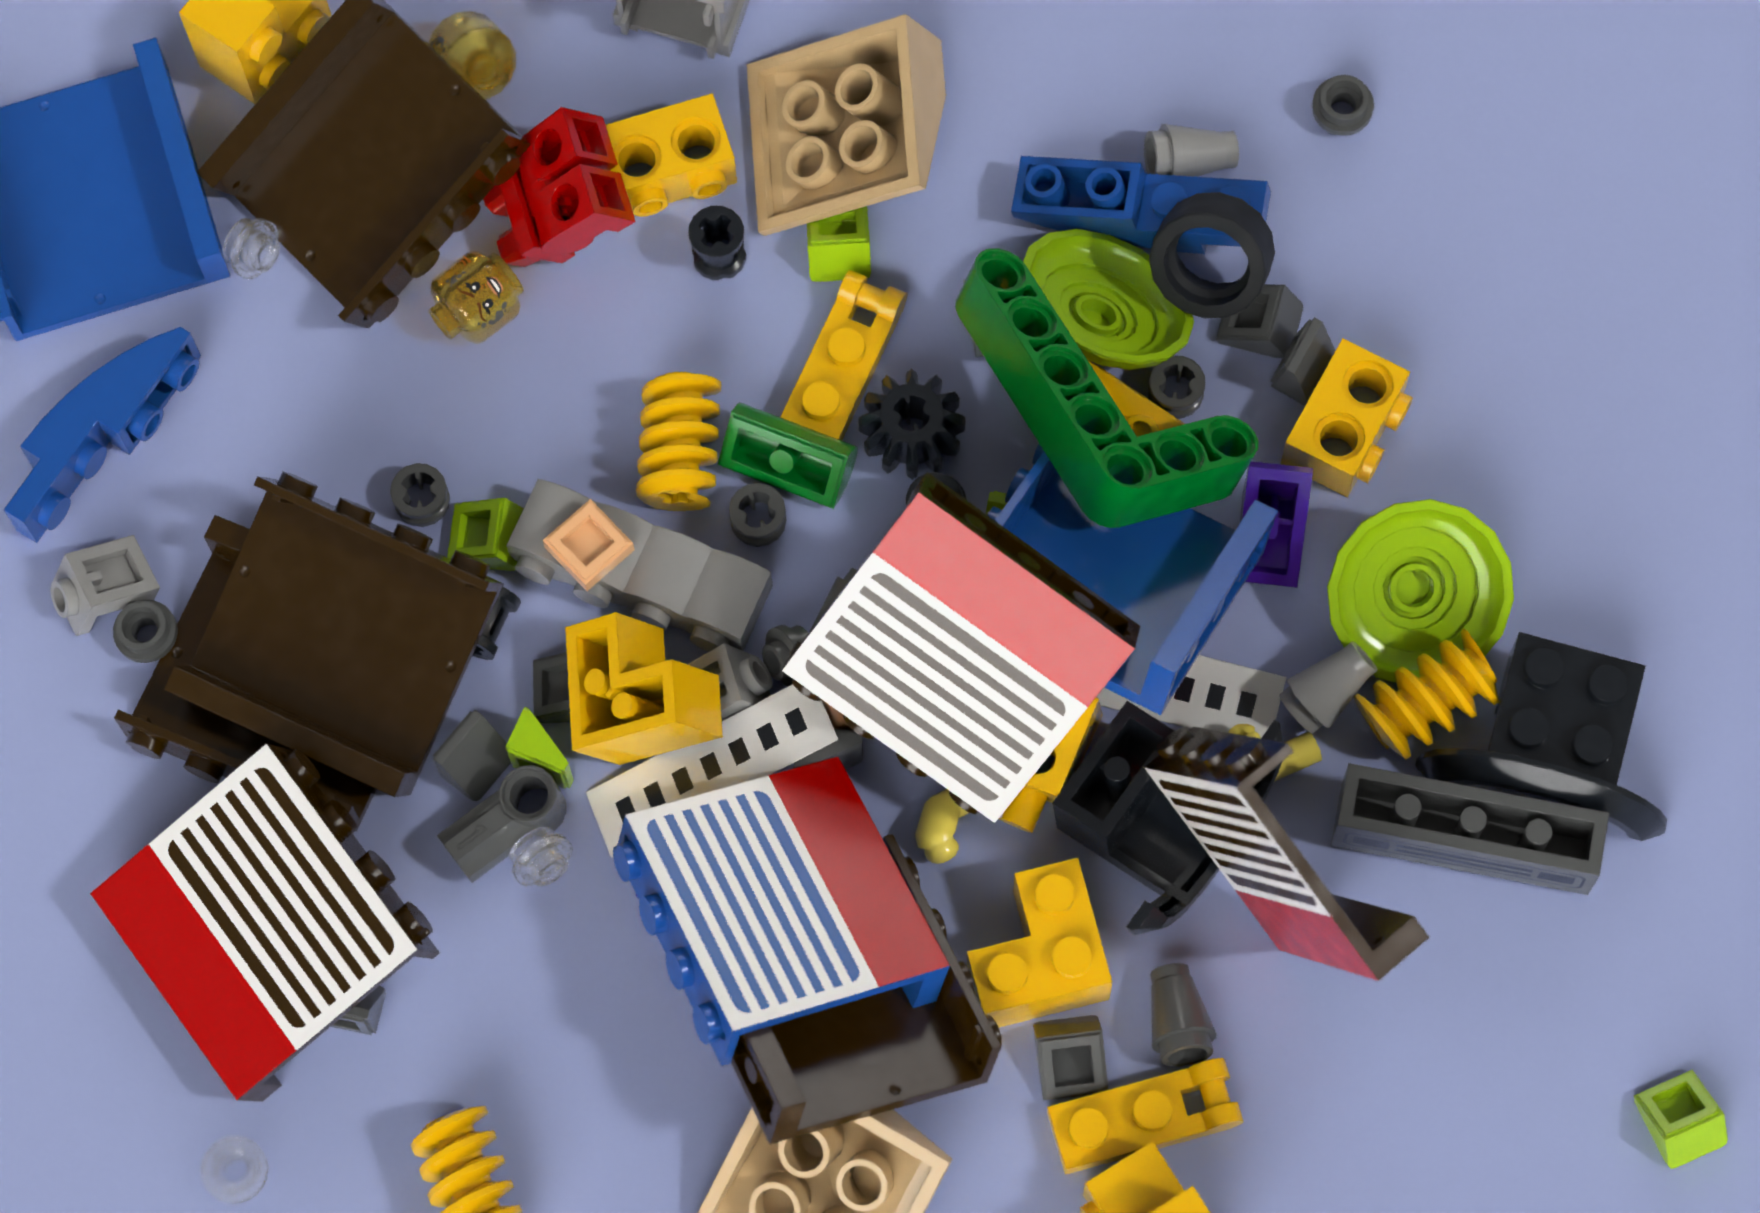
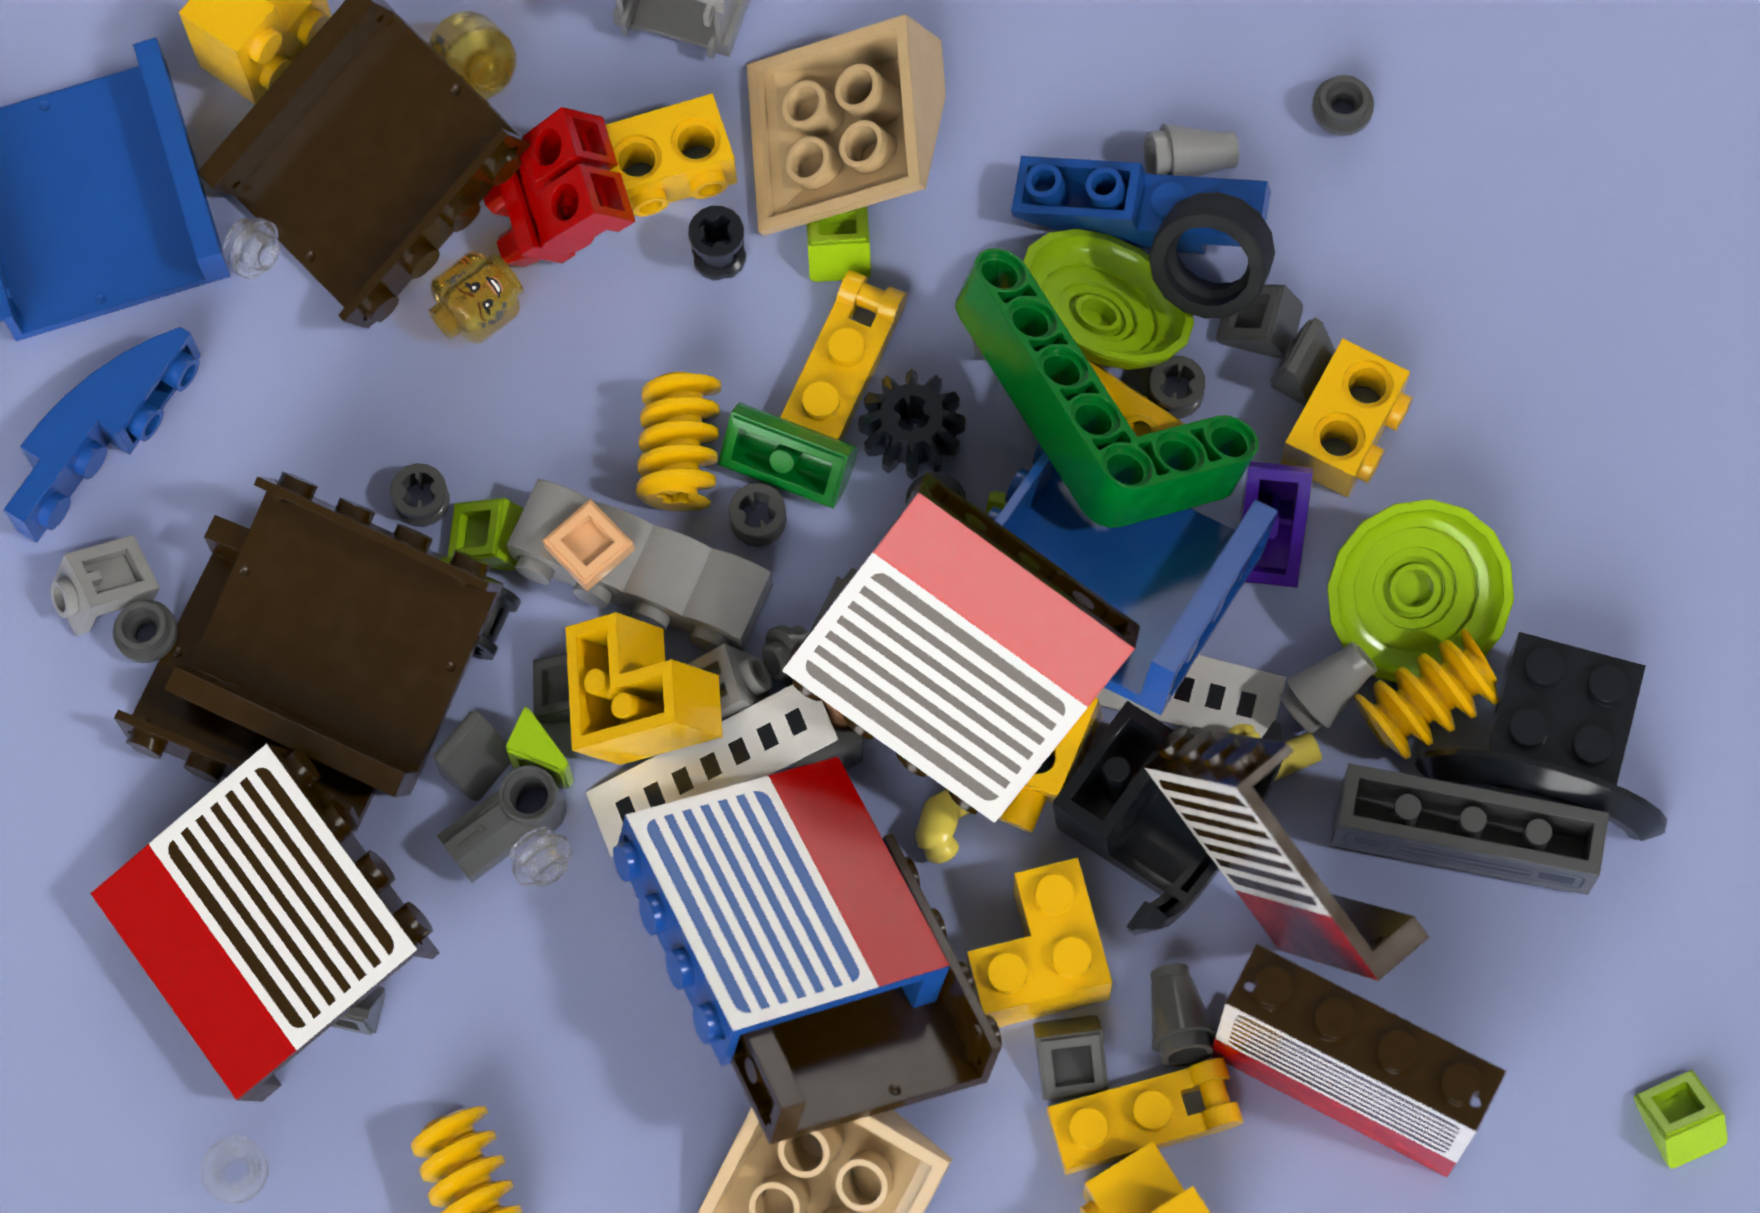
(1355, 1061): none -> dark brown panel

